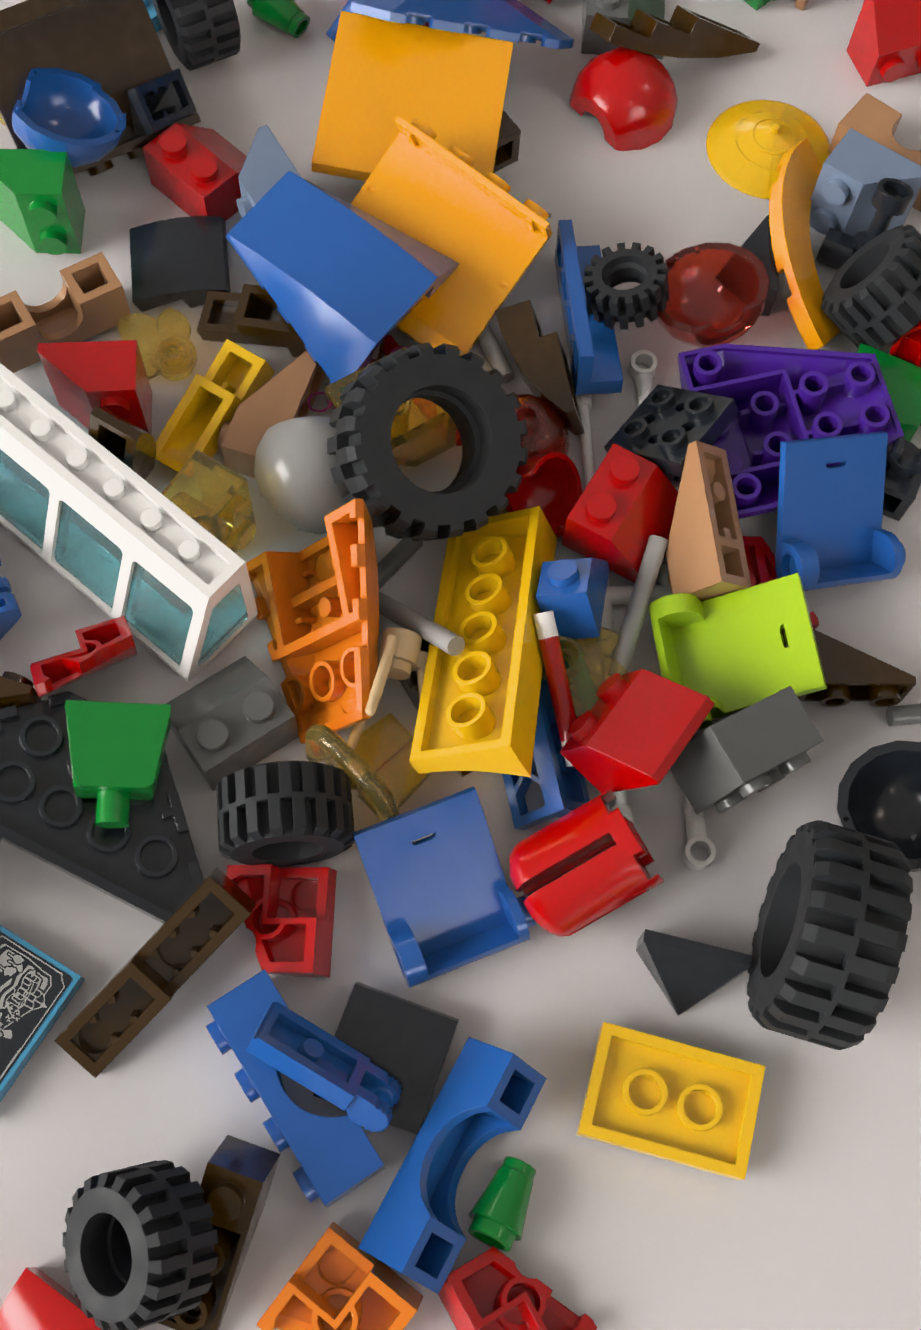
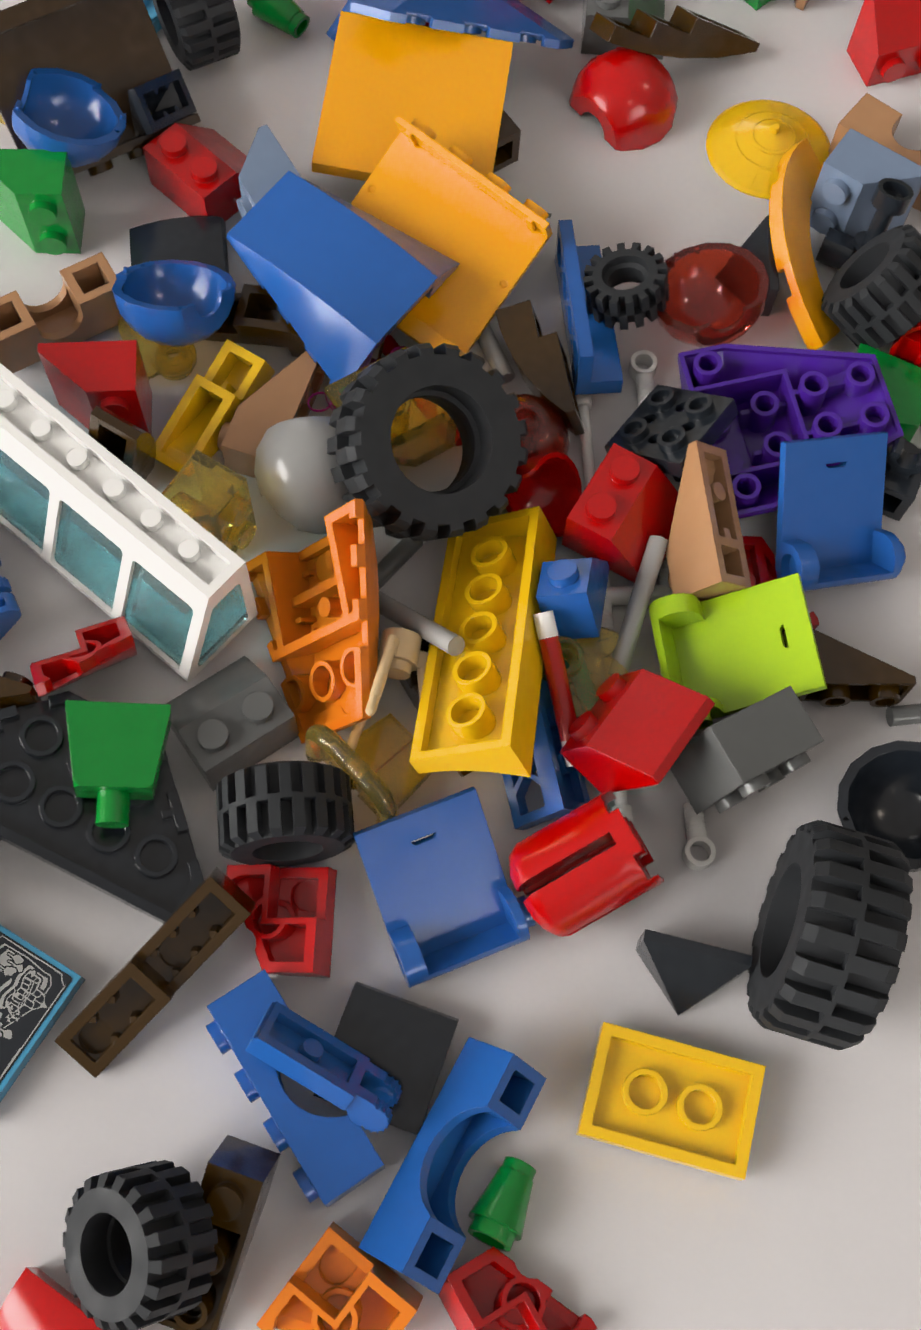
(174, 300): none -> blue cylinder

